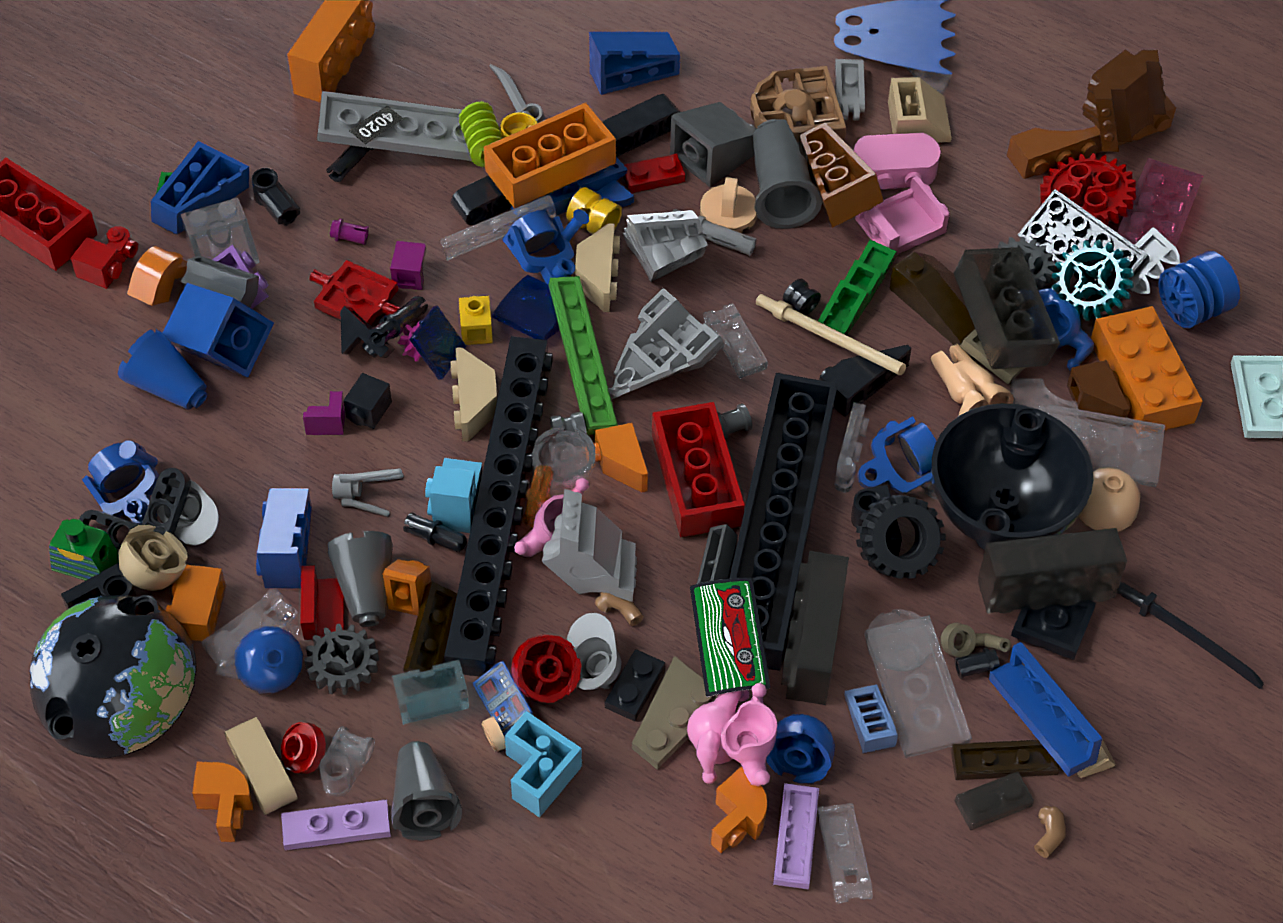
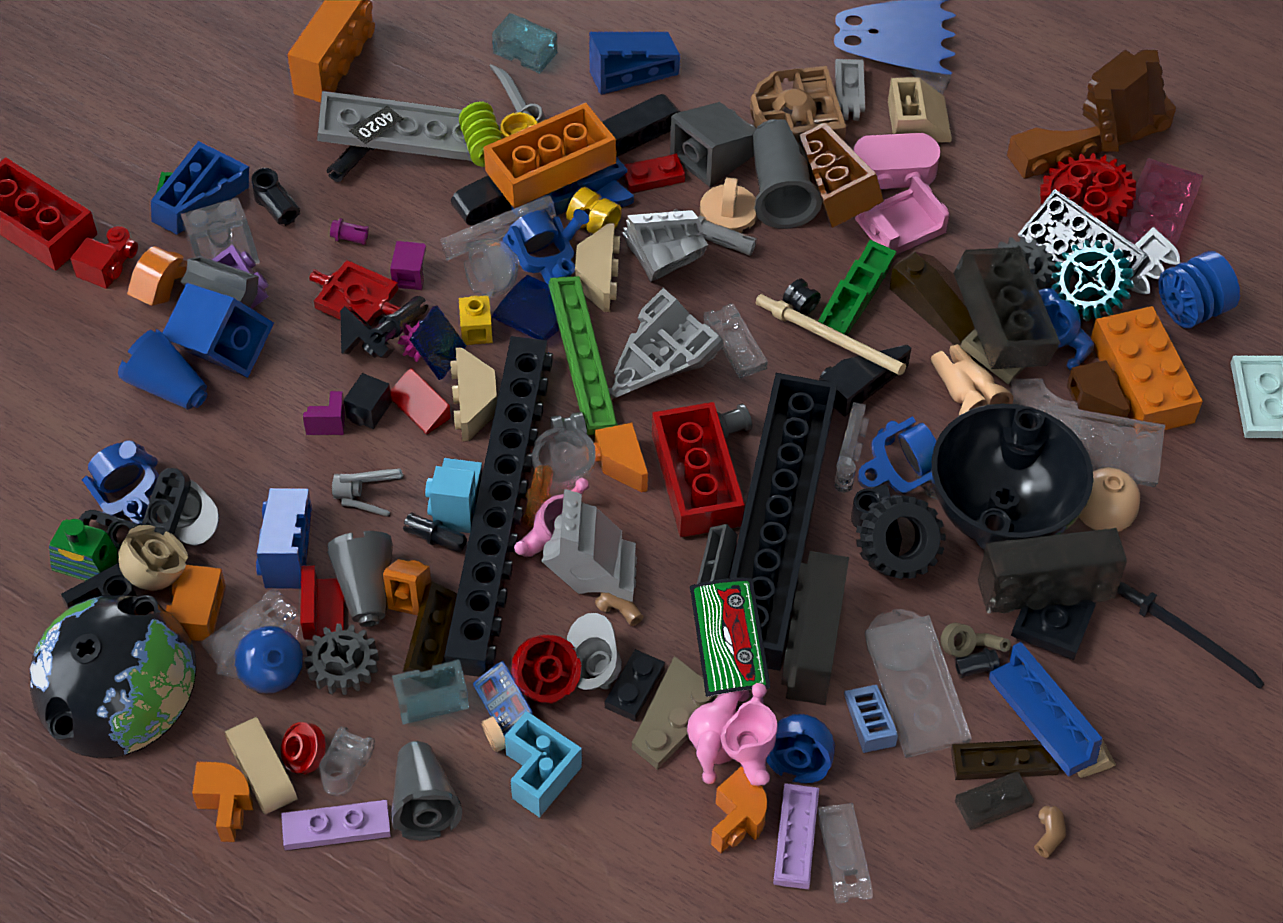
(420, 402): none -> slope
(491, 267): none -> clear cylinder
(525, 41): none -> clear light blue brick

